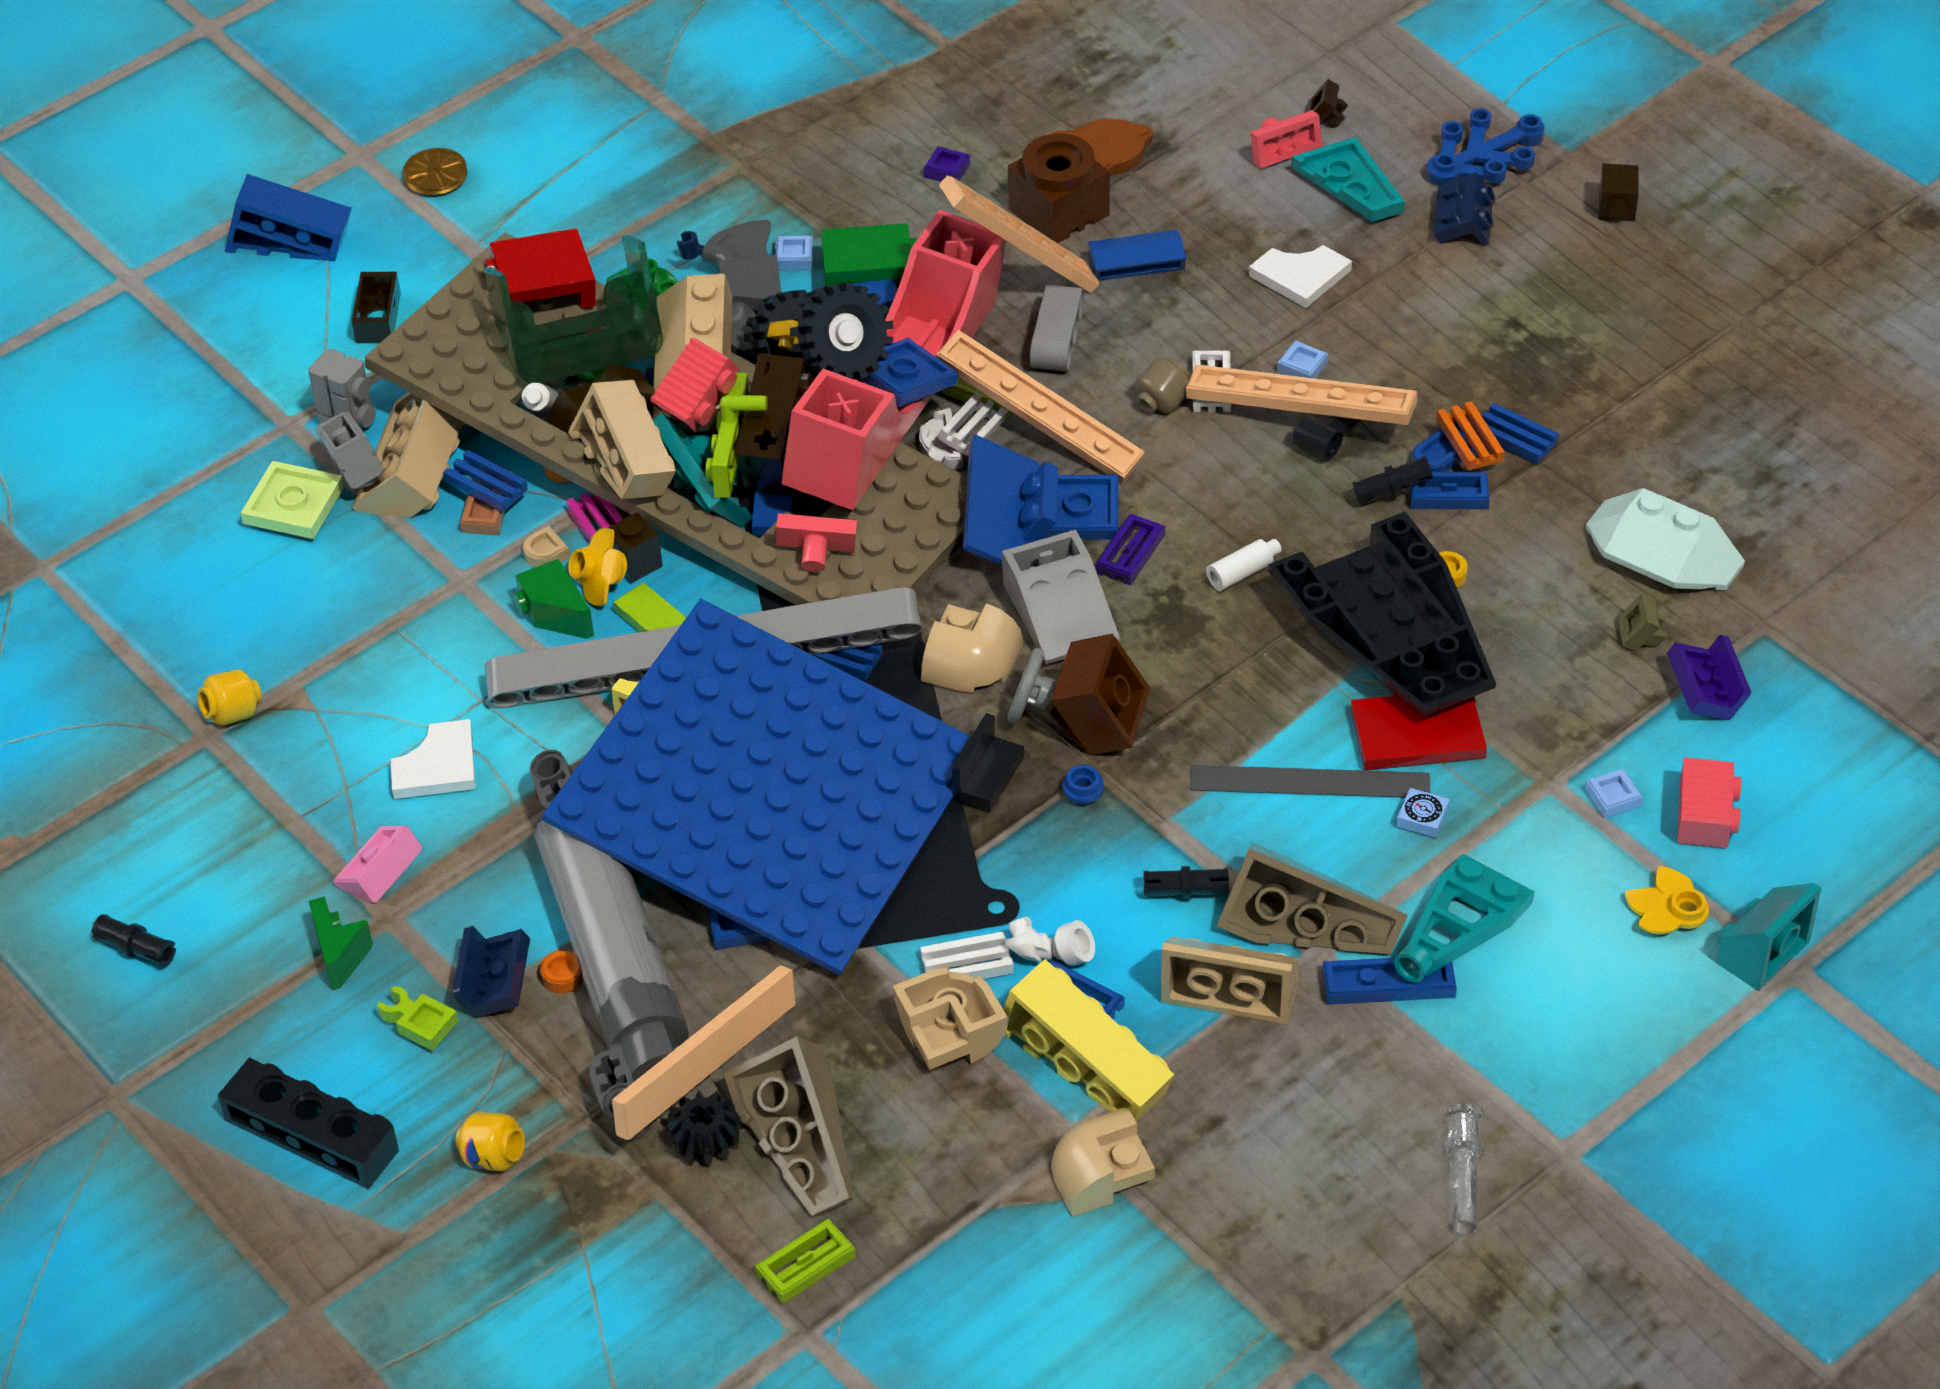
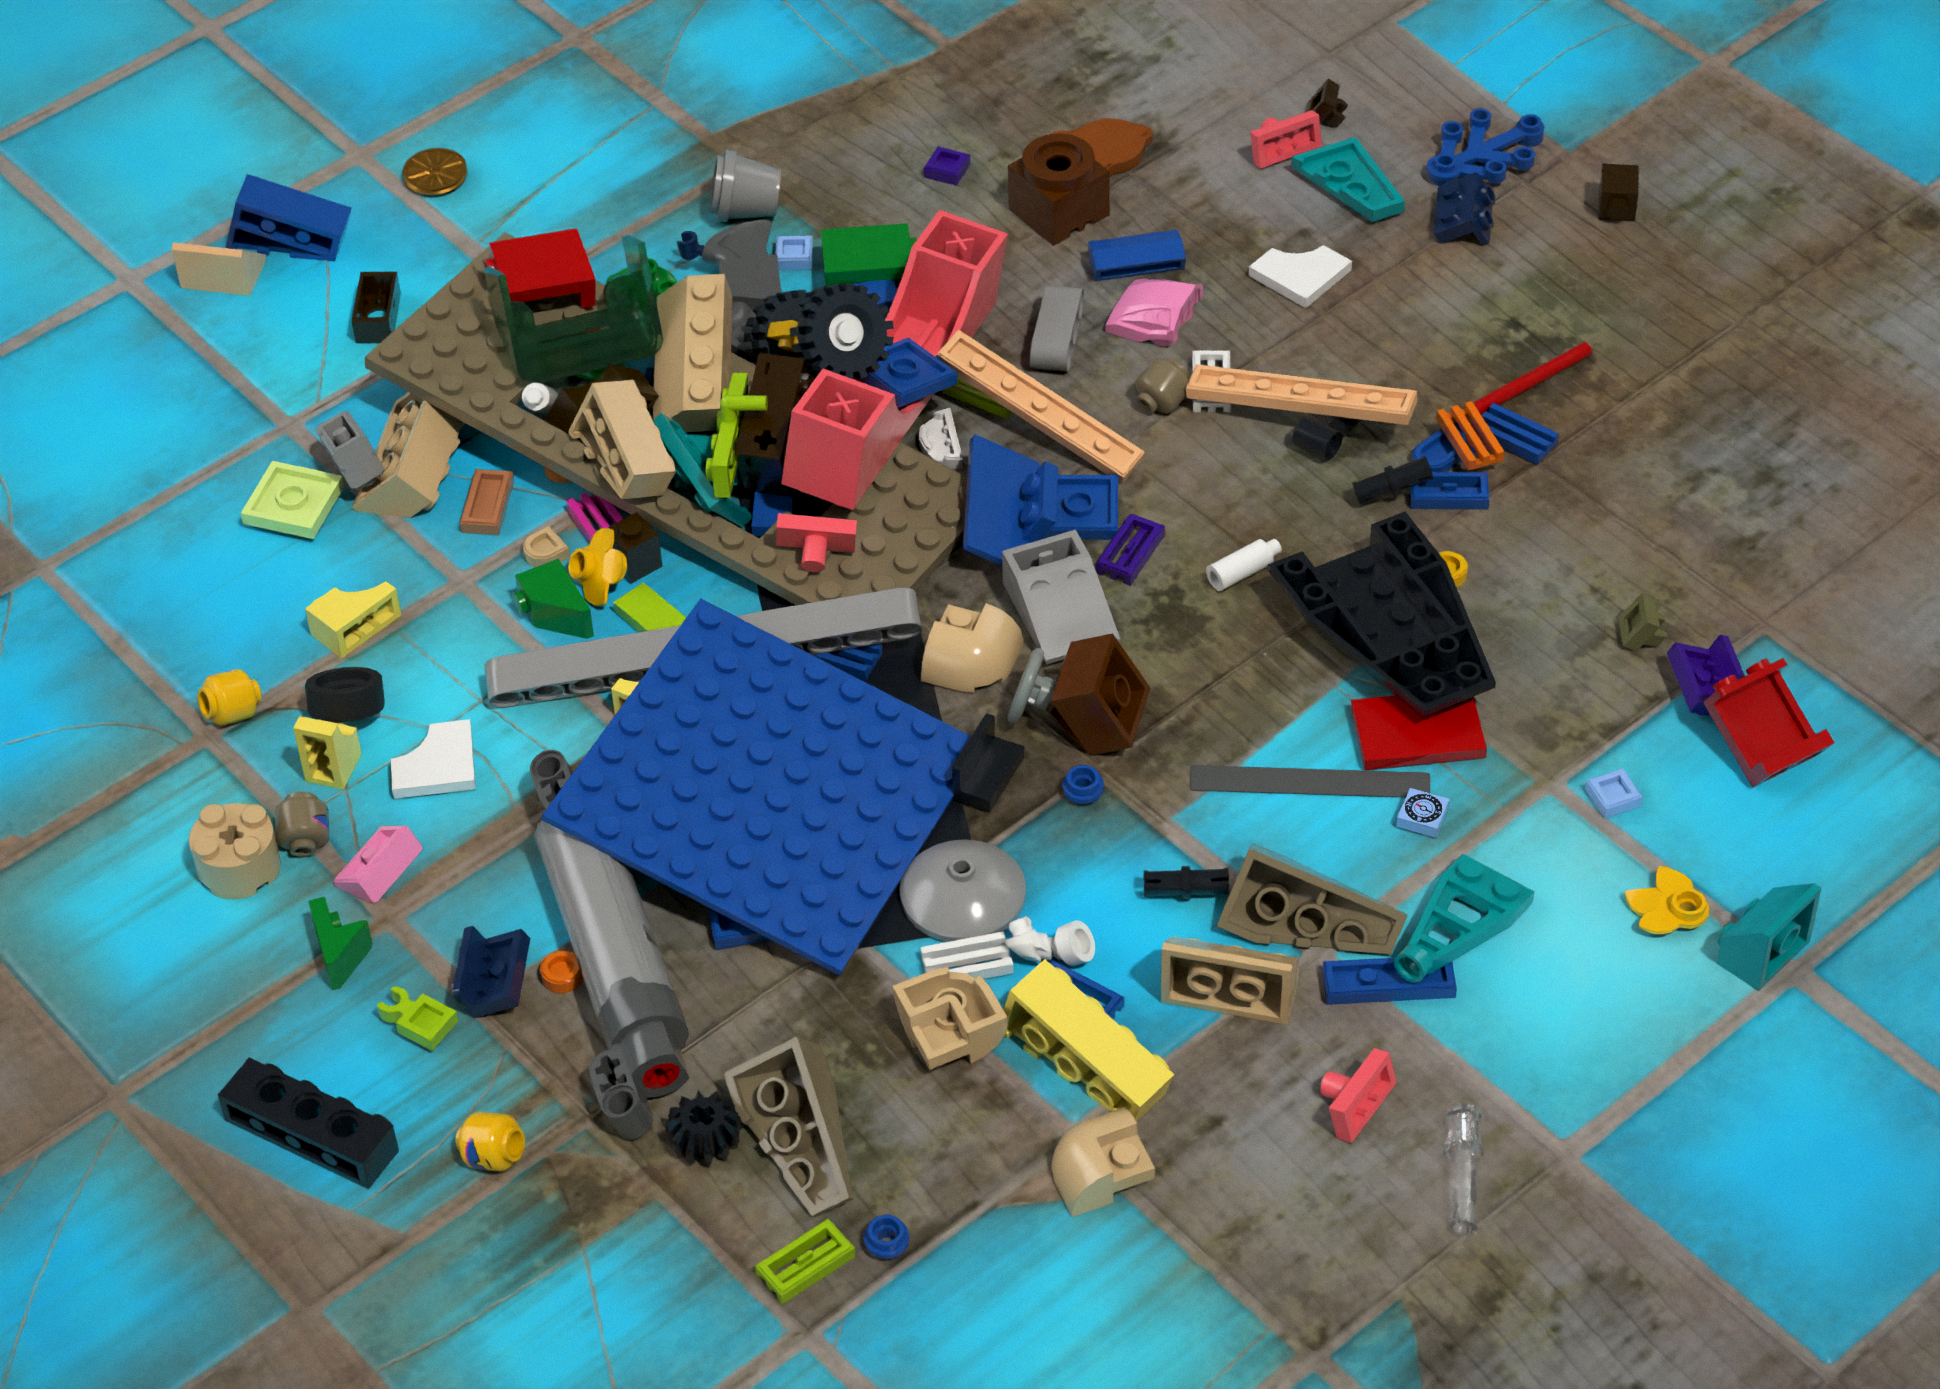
(133, 940): black pin -> none
(217, 268): none -> light nougat slope
(234, 849): none -> tan brick
(302, 823): none -> dark tan head
(327, 751): none -> light yellow arch
(341, 386): light grey brick -> none
(344, 694): none -> black tyre
(351, 618): none -> light yellow arch
(490, 477): blue tile -> none
(695, 385): coral brick -> none
(703, 1053): light nougat tile -> none
(743, 188): none -> light grey piece
(886, 1227): none -> blue plate
(965, 904): none -> light grey dish
(983, 410): white tile -> none
(1019, 233): light nougat tile -> none
(1153, 310): none -> bright pink slope
(1302, 361): light blue tile -> none
(1358, 1096): none -> coral tile
(1534, 377): none -> red bar
(1665, 541): light aqua wedge -> none
(1707, 802): coral brick -> none
(1764, 722): none -> red panel

